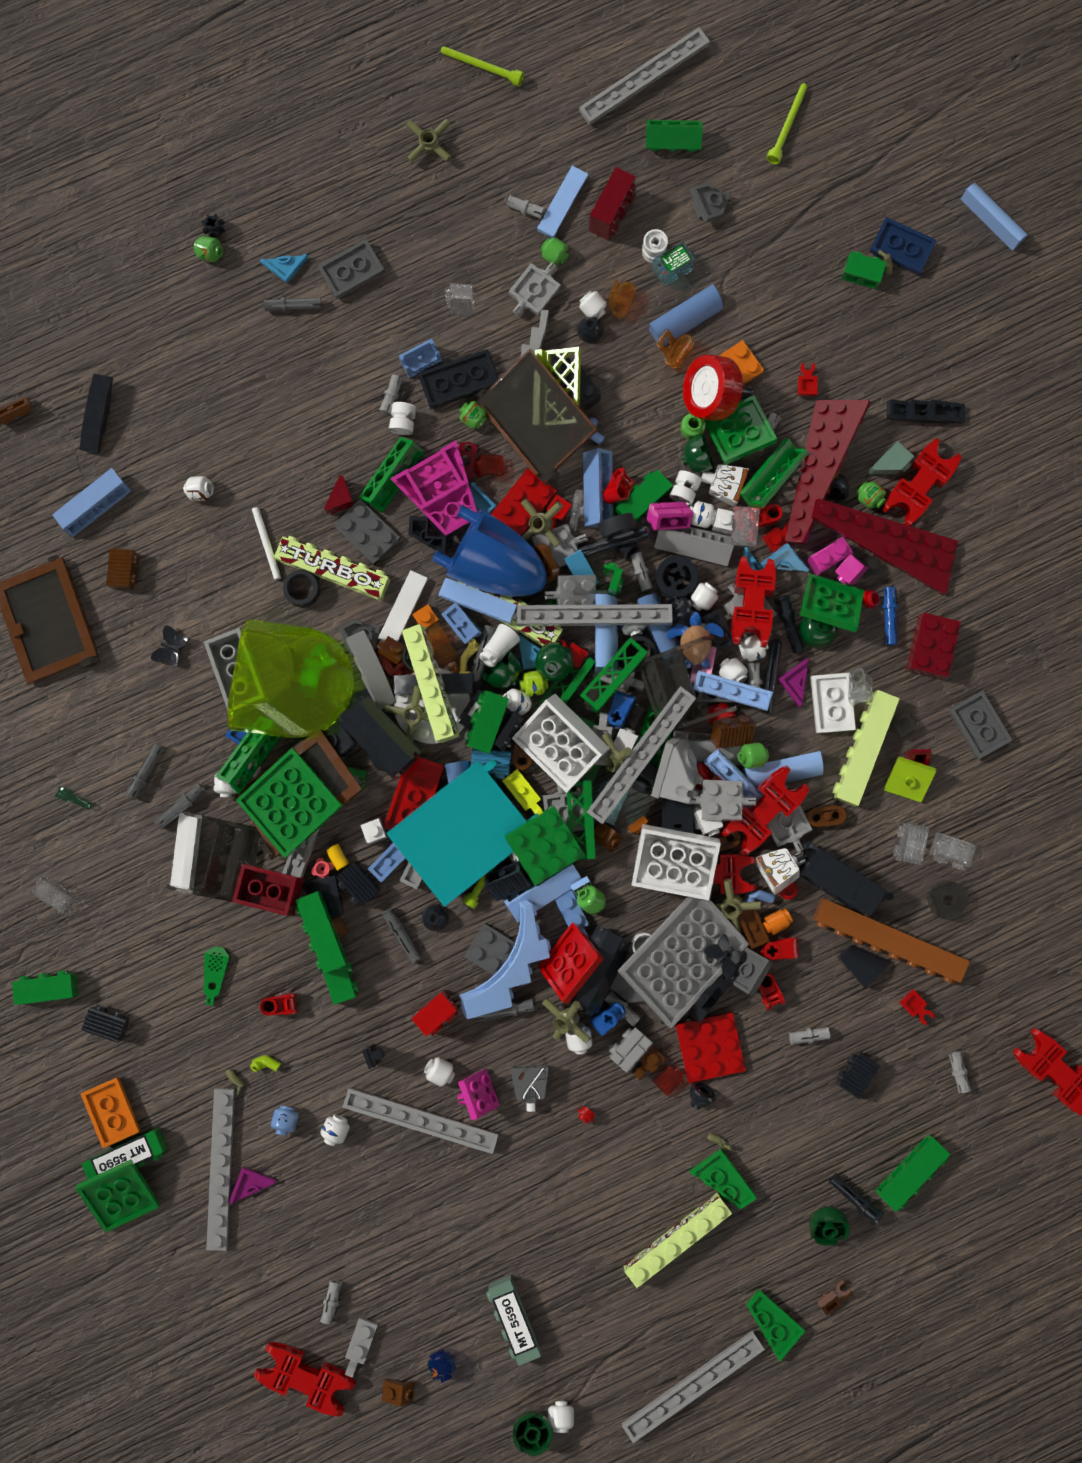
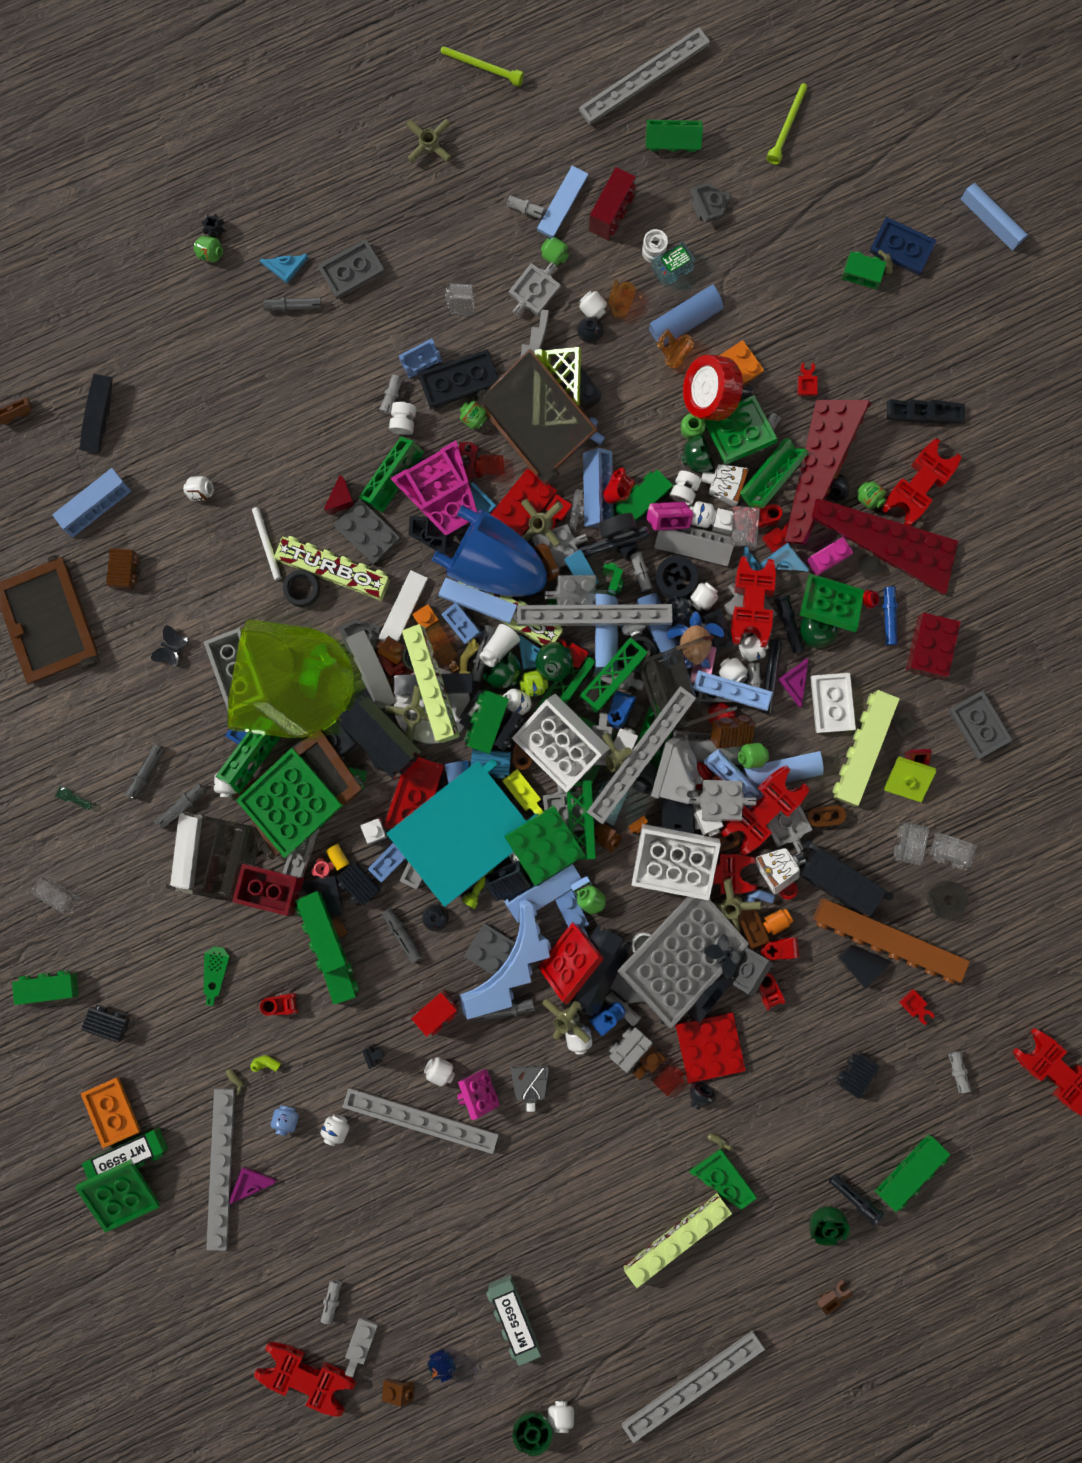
(586, 1115): red plate -> none
(776, 1325): green wing -> none
(809, 1035): light grey pin -> none
(851, 570): dark pink brick -> none
(860, 687): clear piece -> none
(893, 461): sand green slope -> none

